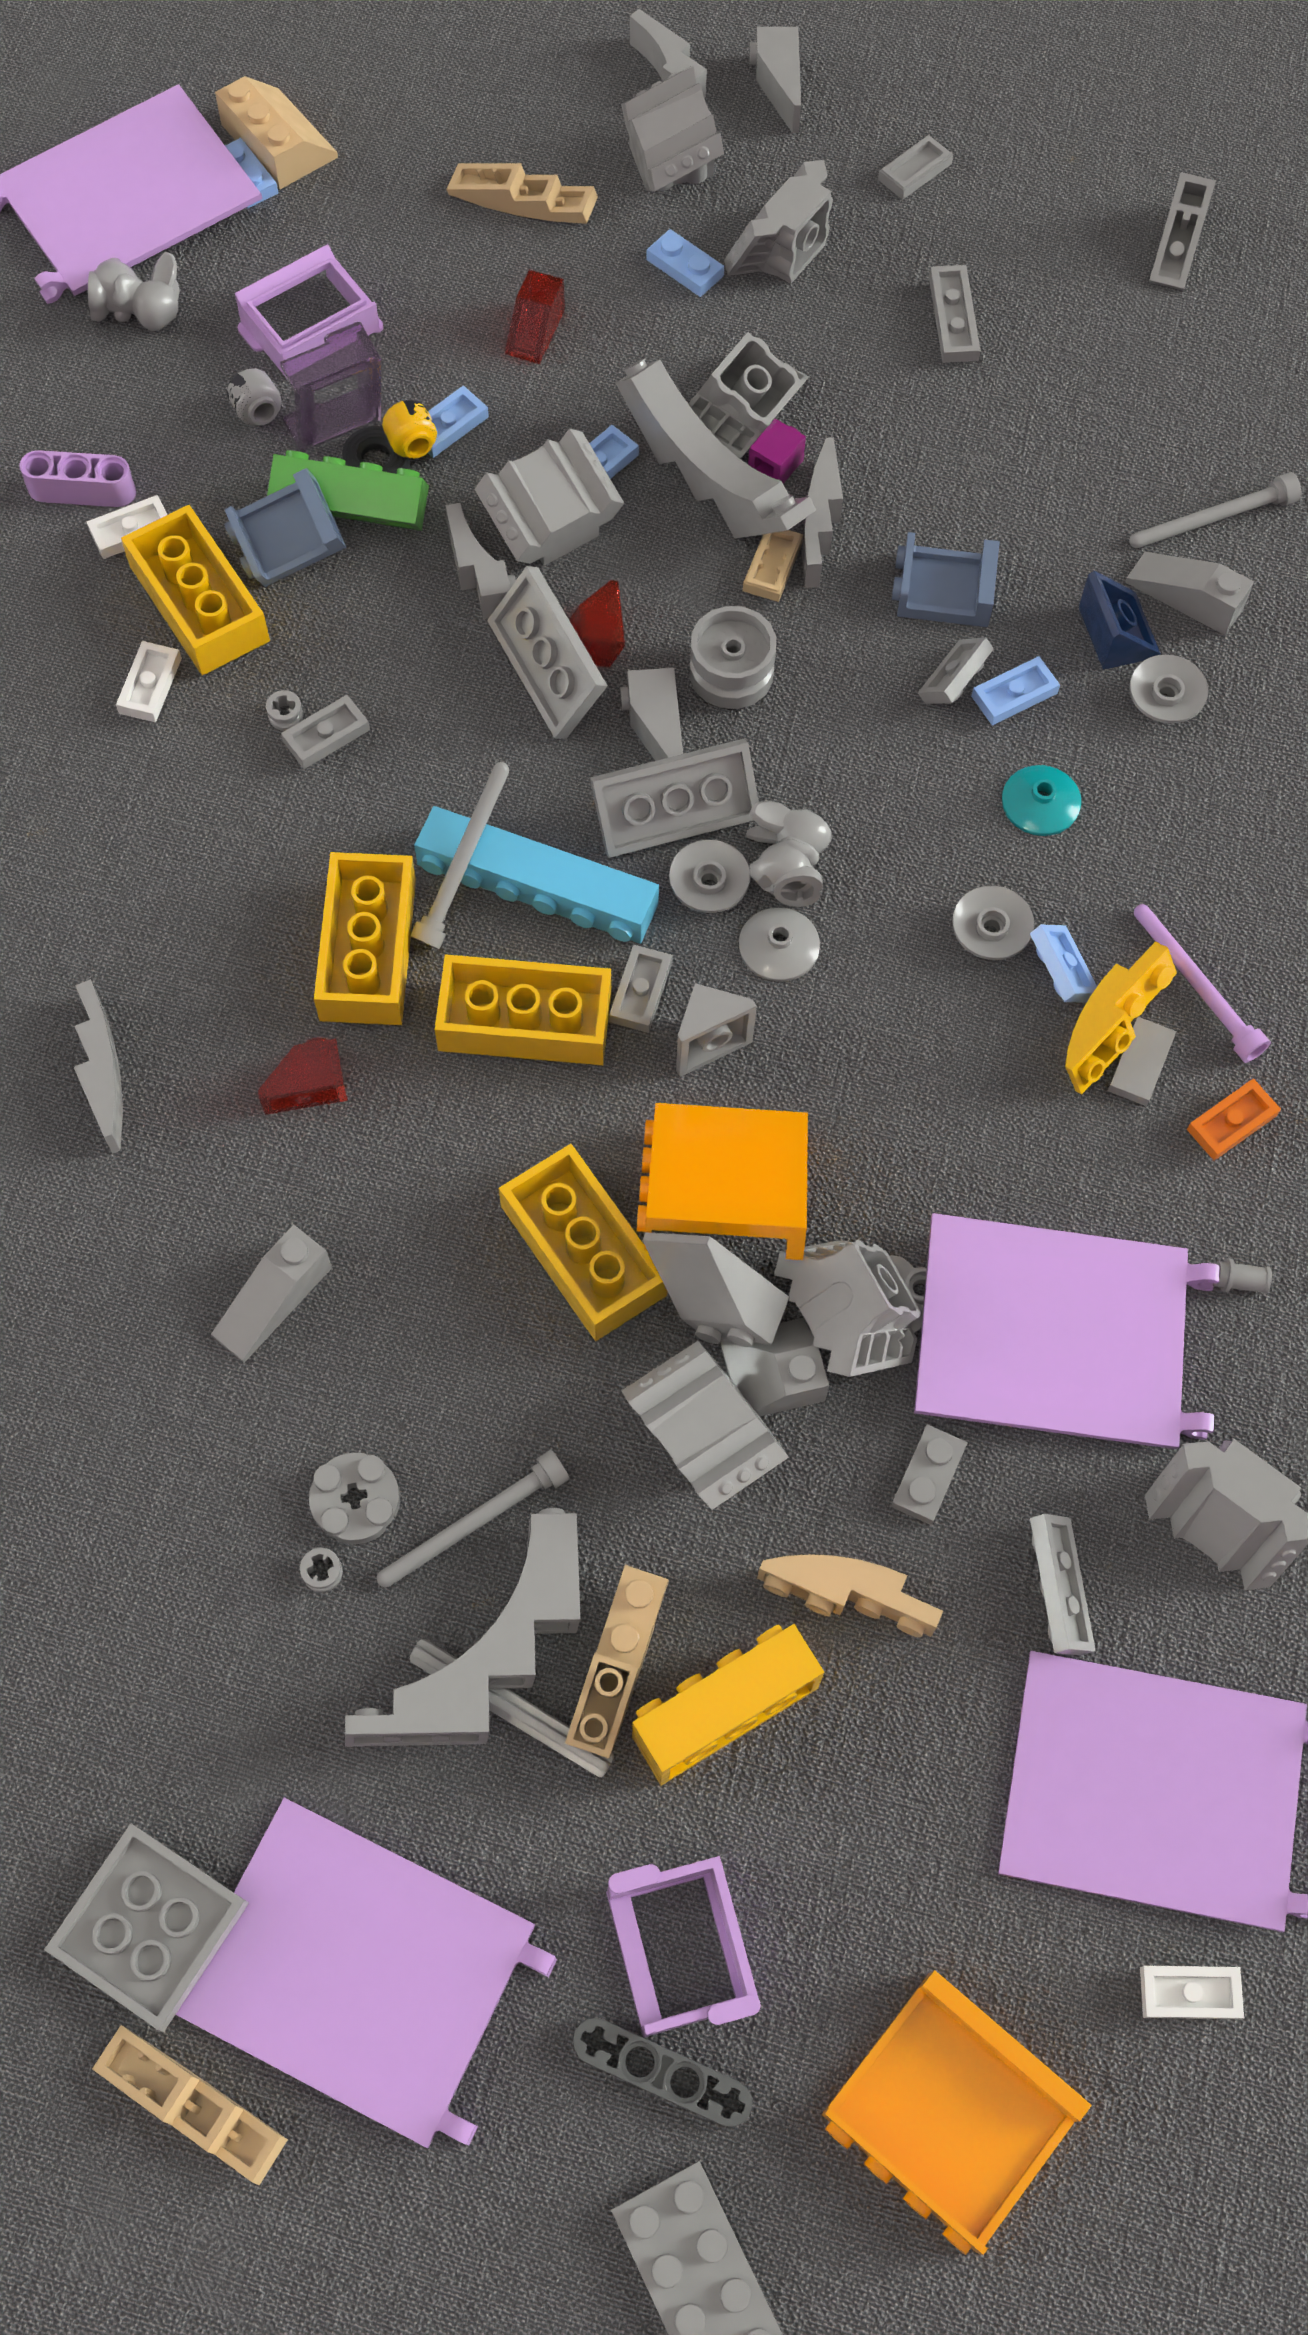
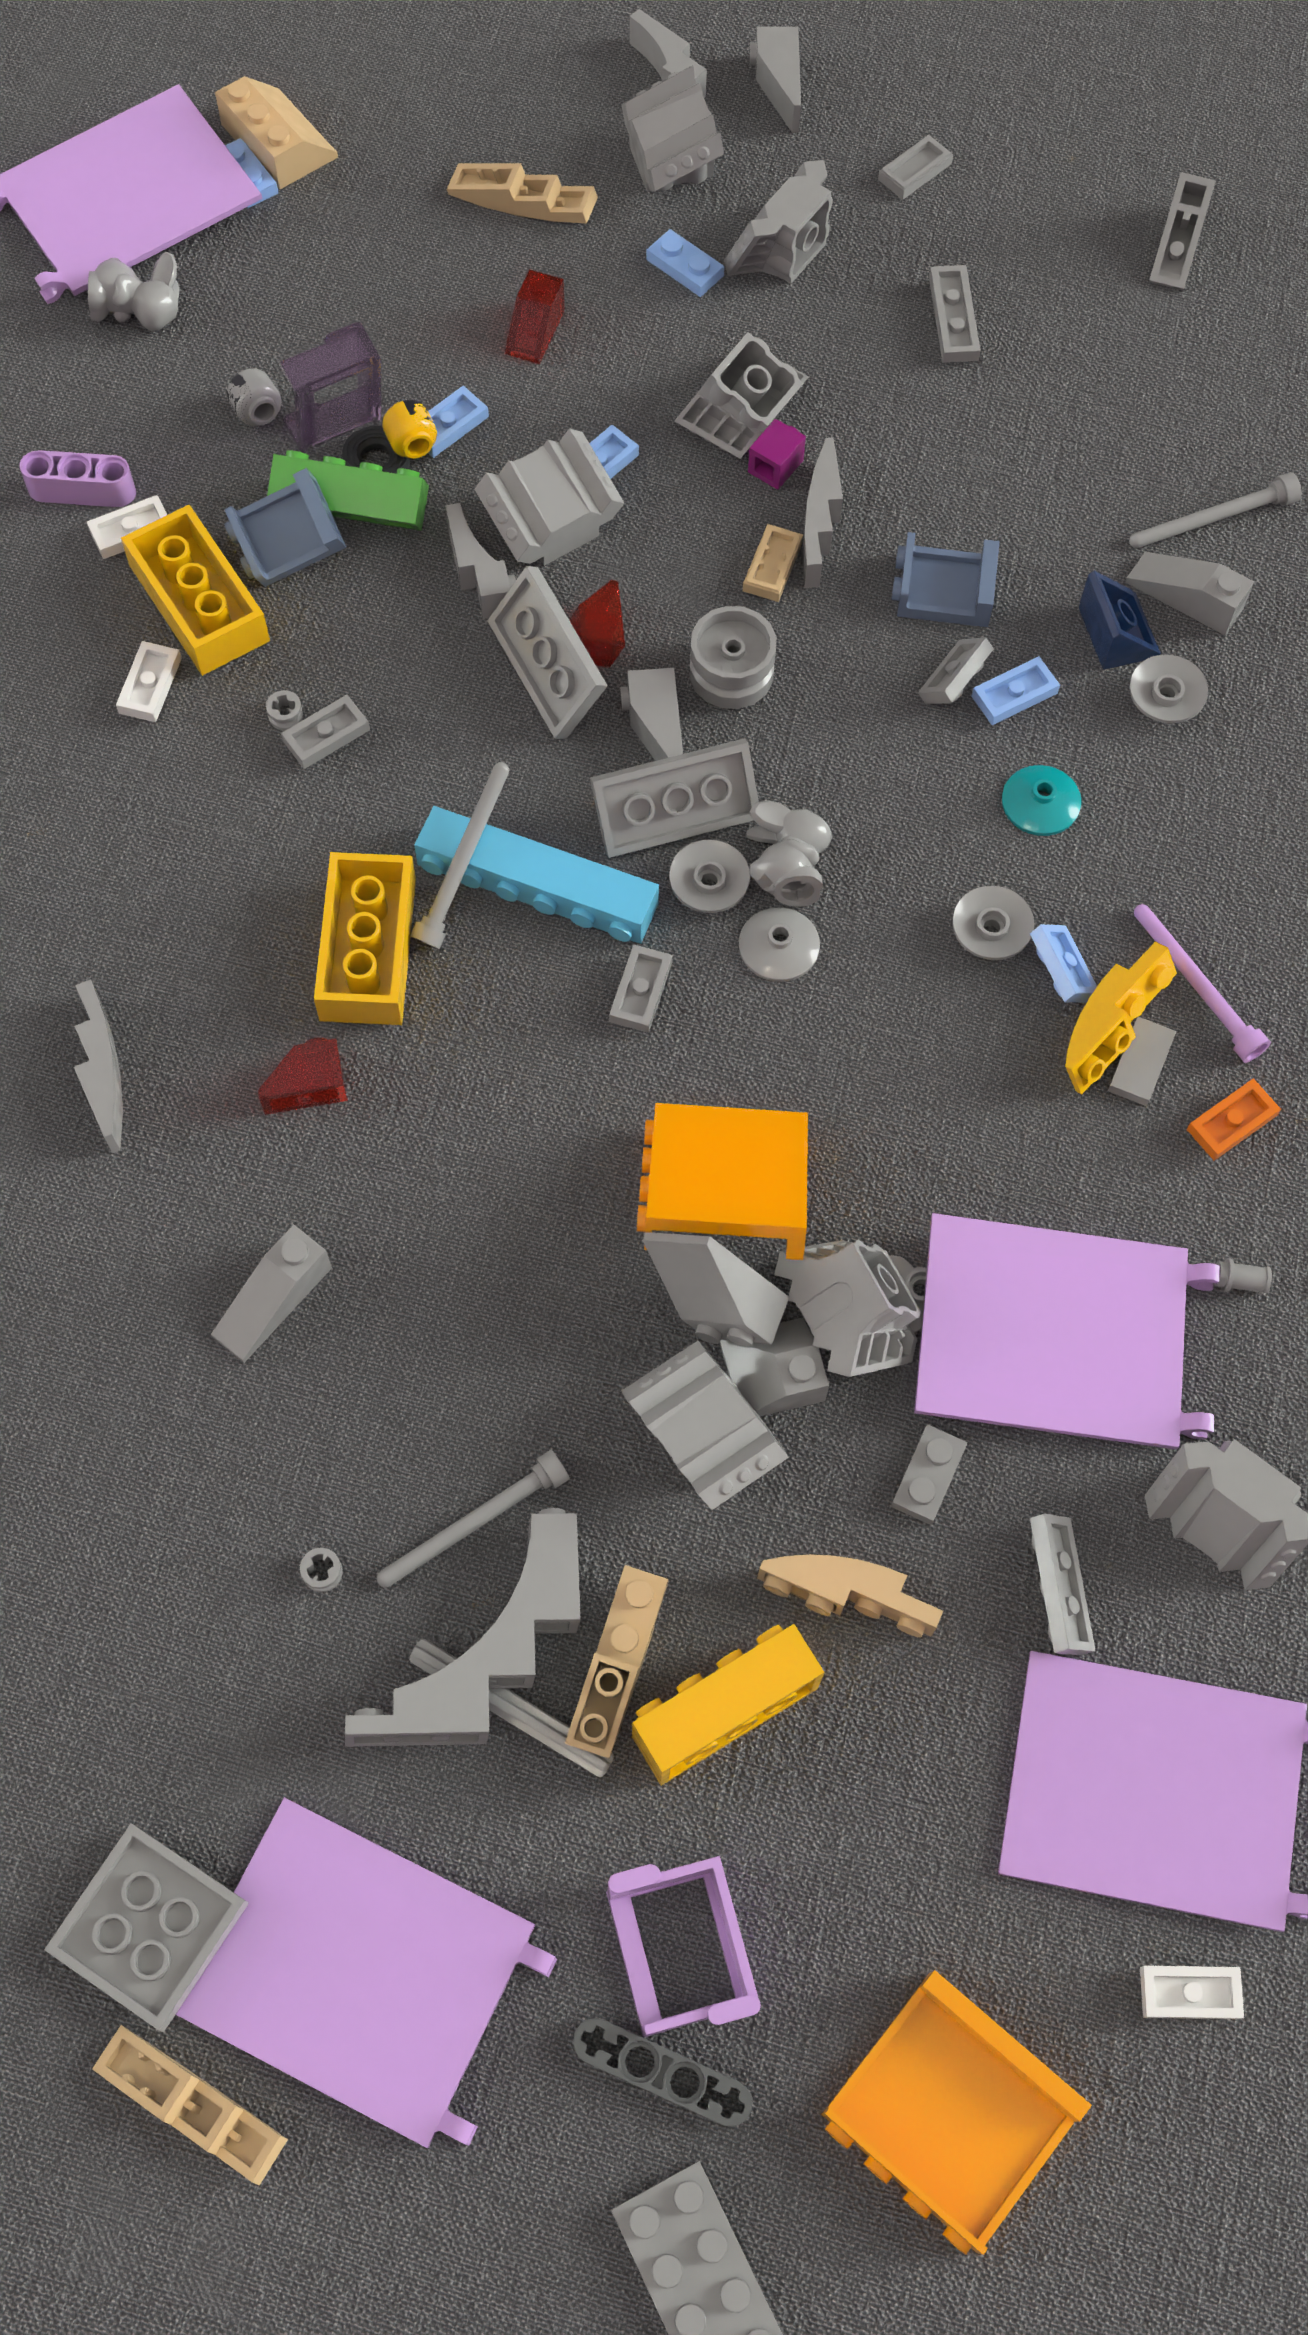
(262, 336): lavender piece -> none
(375, 1512): light grey plate -> none
(523, 1009): yellow brick -> none
(582, 1241): yellow brick -> none
(713, 1027): light grey slope -> none
(746, 498): light grey arch -> none

